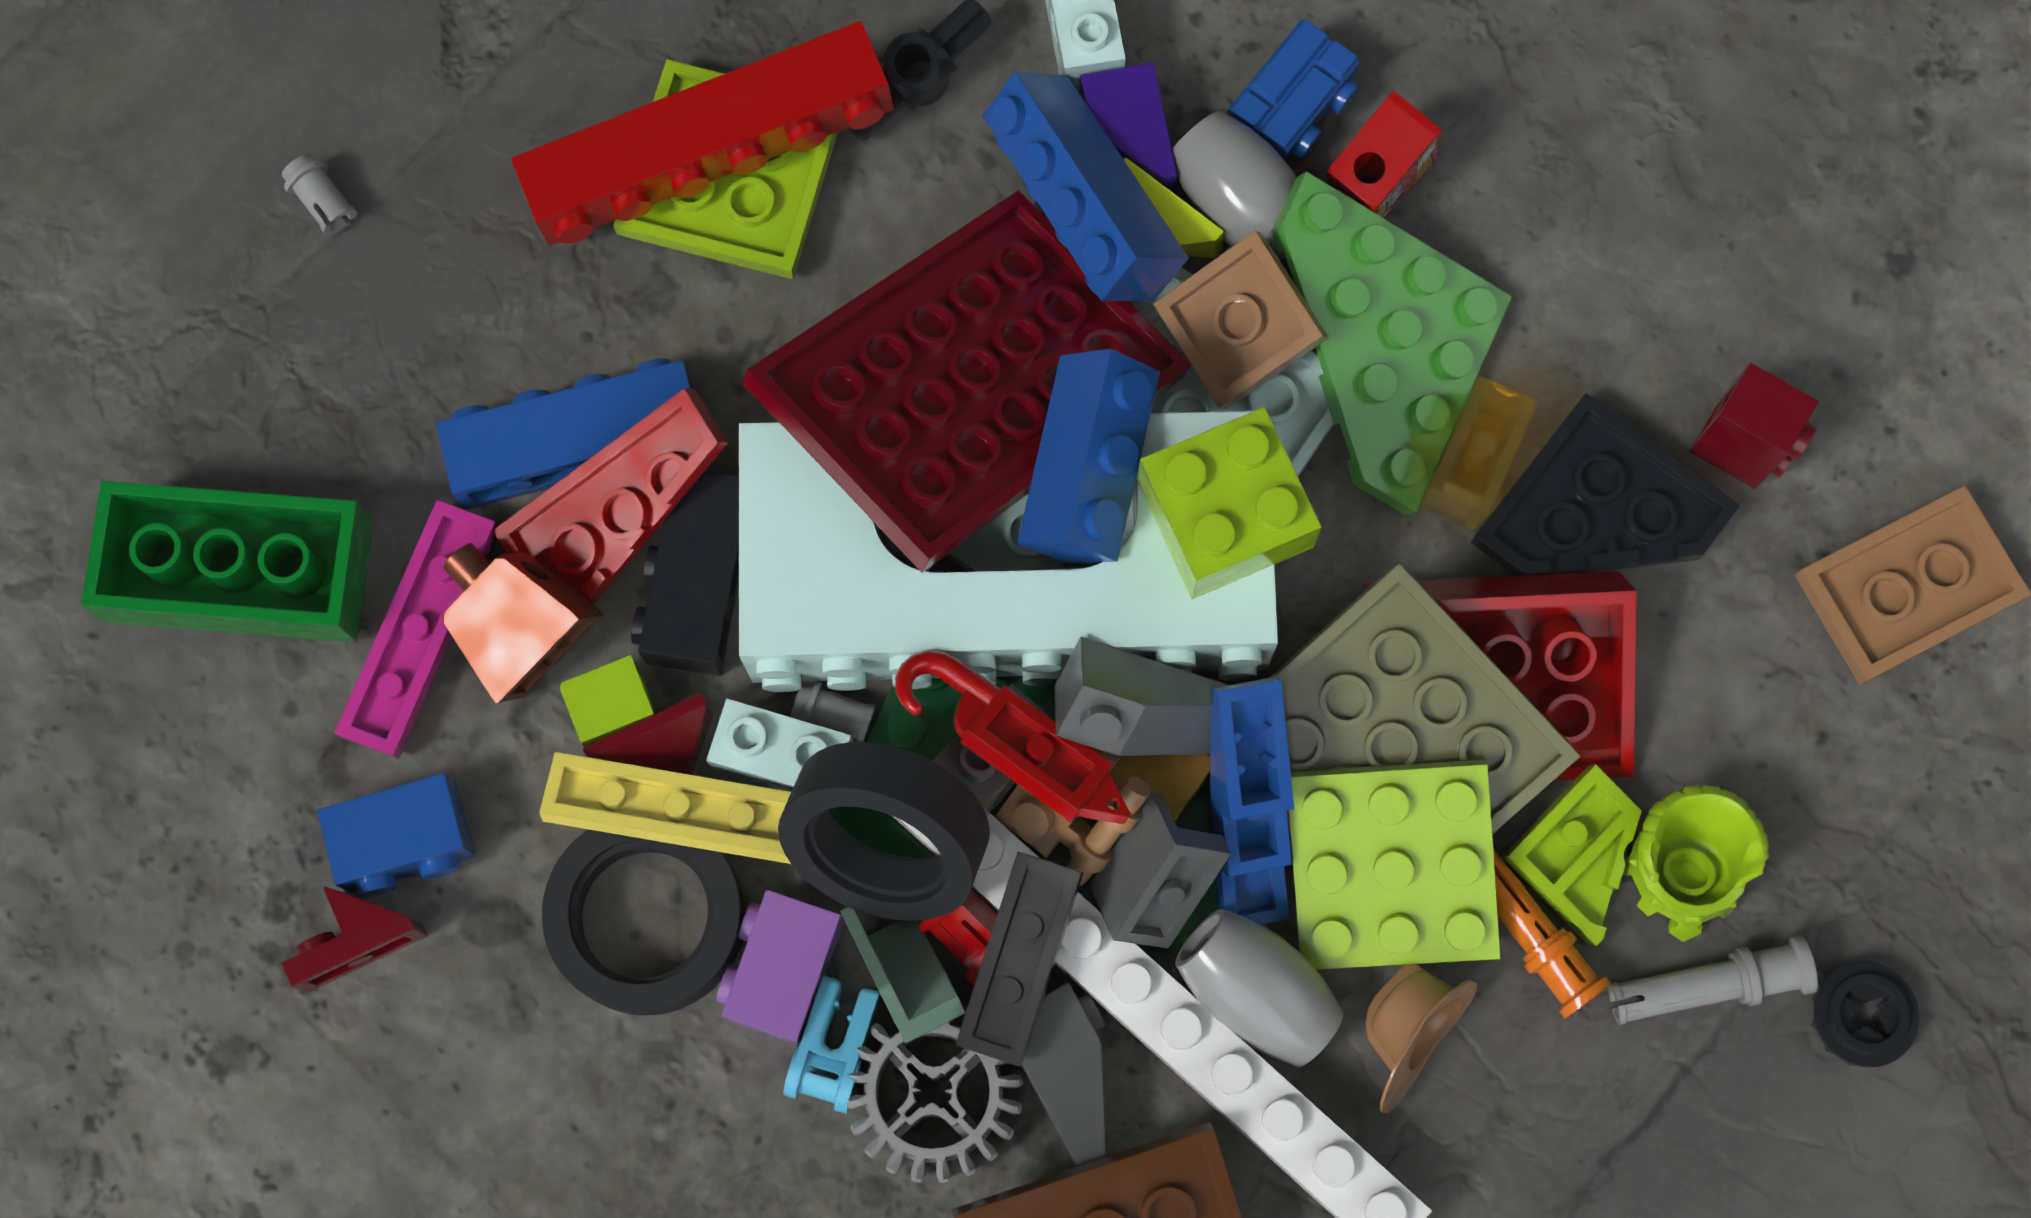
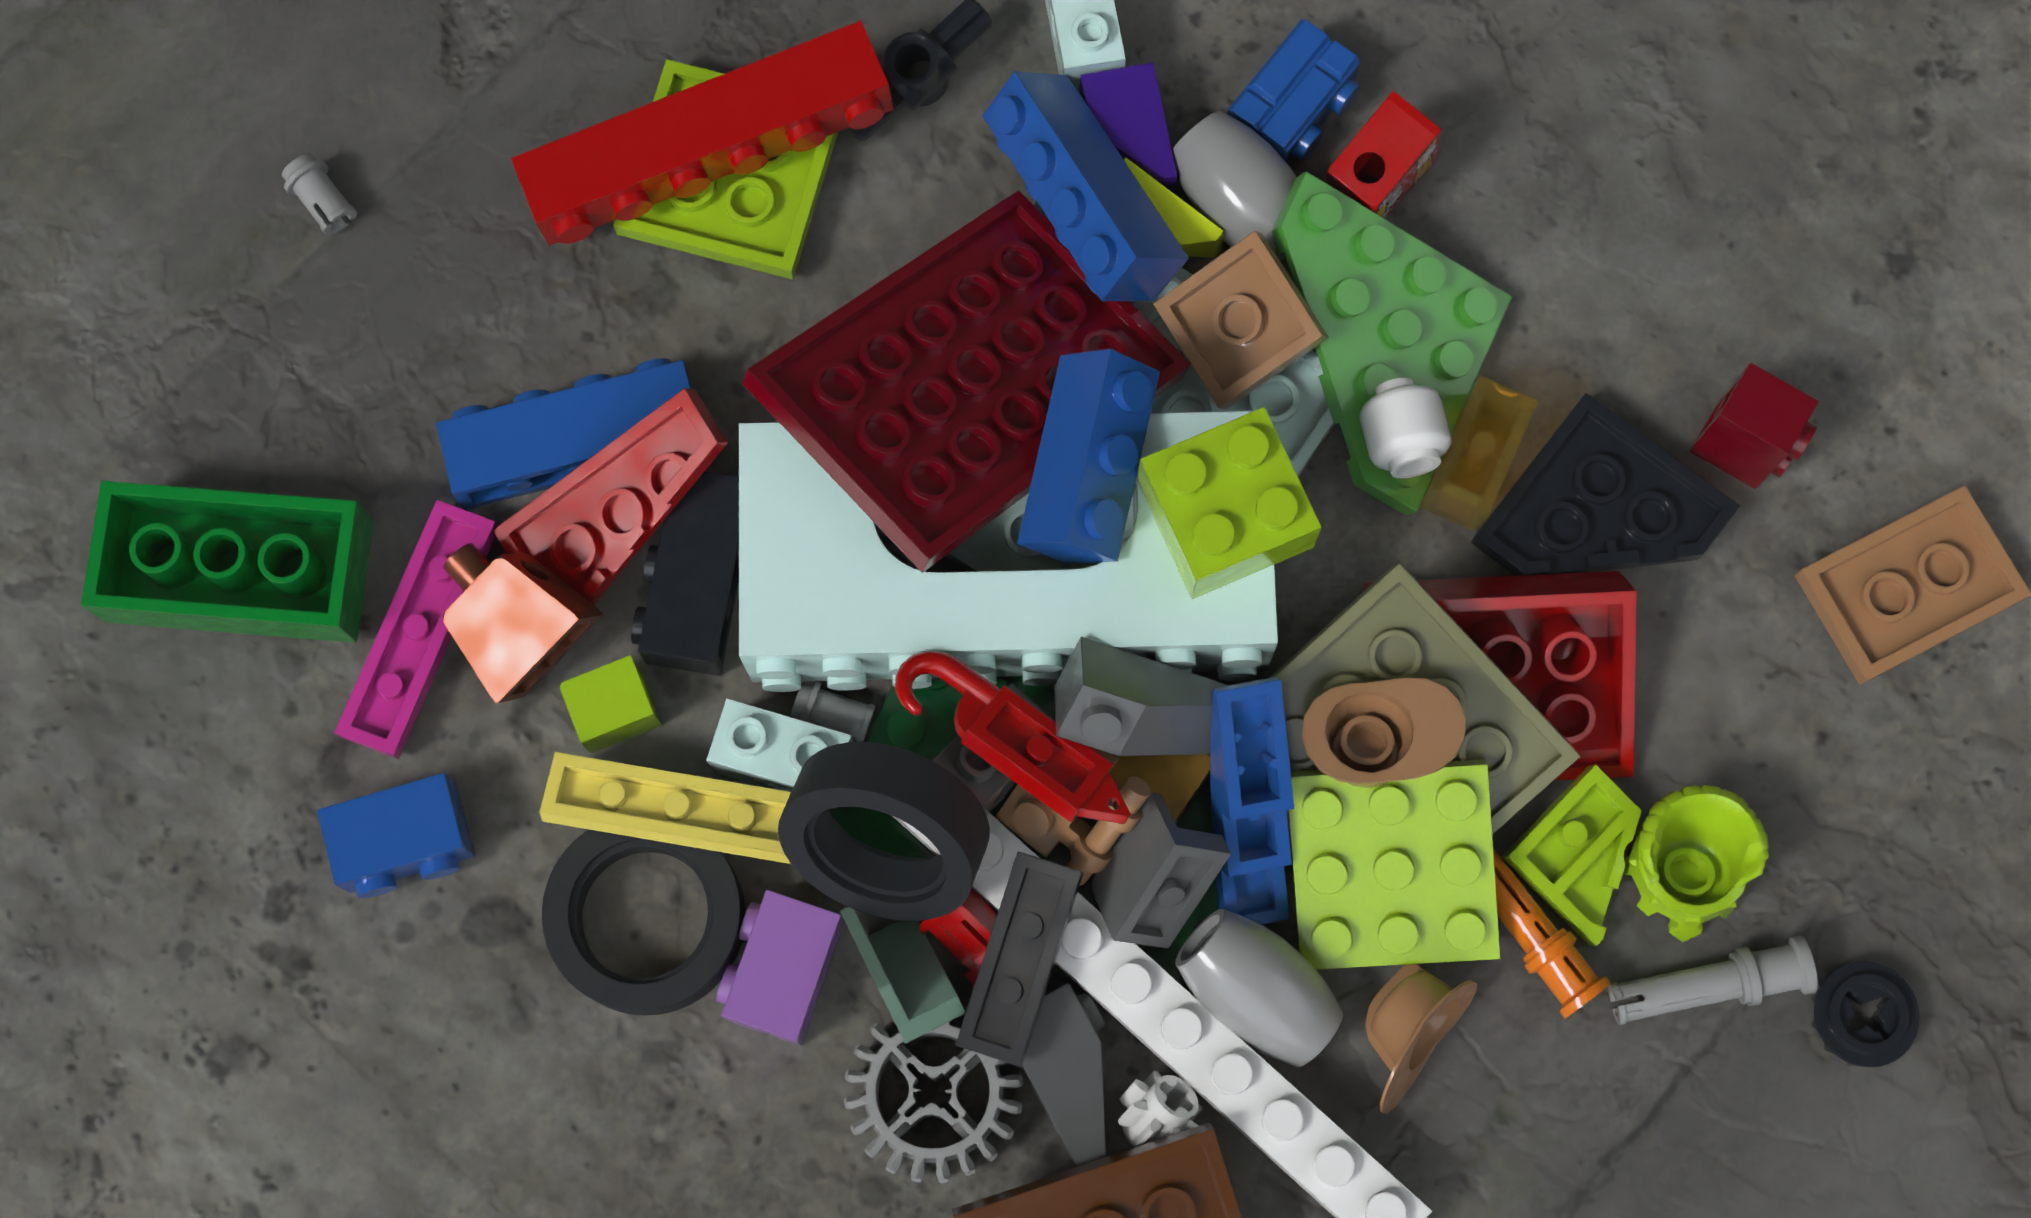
(366, 936): dark red slope -> none
(661, 742): dark red slope -> none
(814, 1055): medium azure piece -> none
(1158, 1108): none -> white gear
(1383, 731): none -> medium nougat piece
(1405, 428): none -> white head

